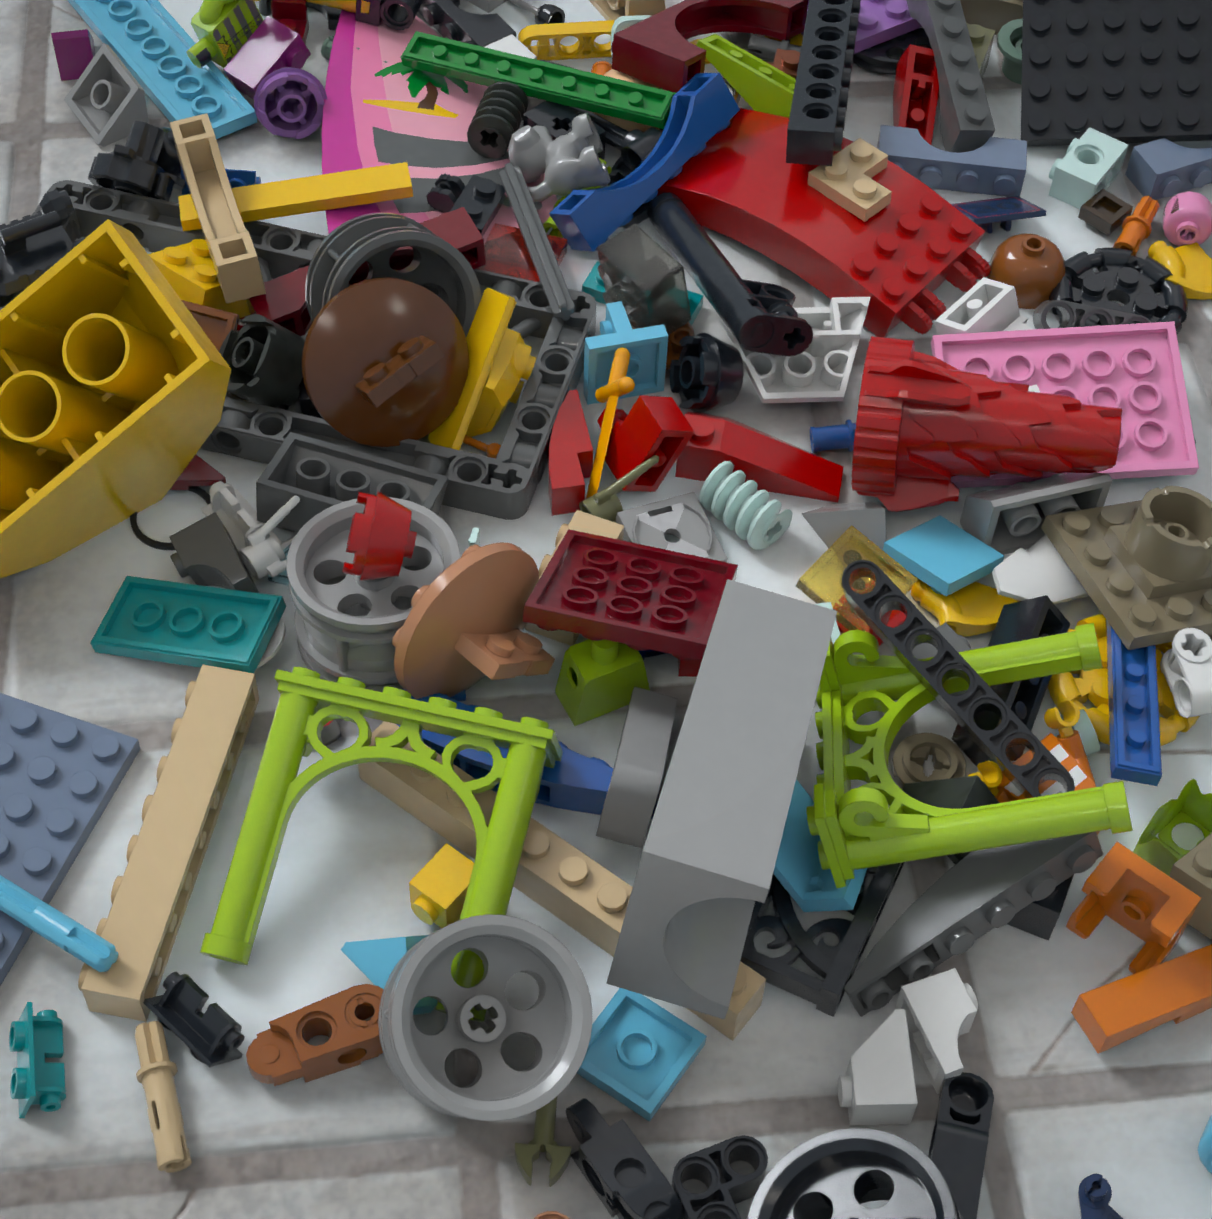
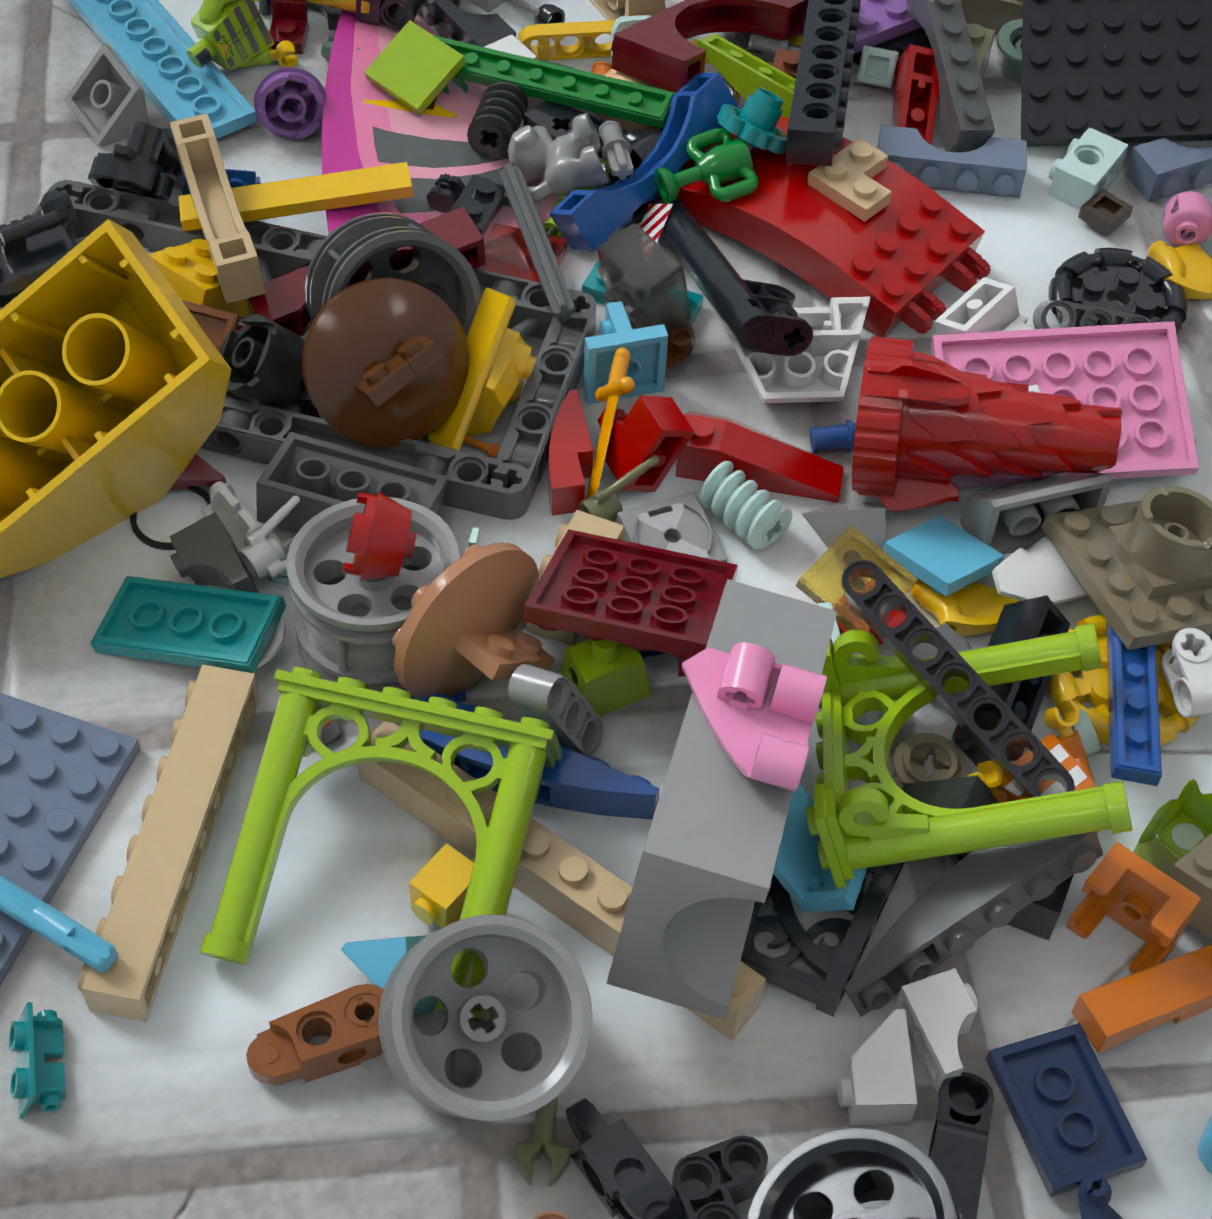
(73, 52): magenta slope -> none
(161, 1097): tan axle -> none
(209, 1035): black hinge -> none
(265, 51): brick -> none
(414, 67): none -> lime tile
(559, 703): none -> light grey beam
(616, 149): none -> light grey axle
(638, 768): light grey beam -> none
(639, 1052): medium azure plate -> none
(655, 219): none -> sticker
(706, 373): black cone -> none
(715, 167): none -> green piece
(756, 121): none -> teal plant
(757, 709): none -> bright pink panel
(877, 66): none -> light aqua tile
(999, 210): dark blue piece -> none
(1029, 265): dark orange cylinder -> none
(1065, 1109): none -> dark blue plate
(1138, 225): orange axle -> none

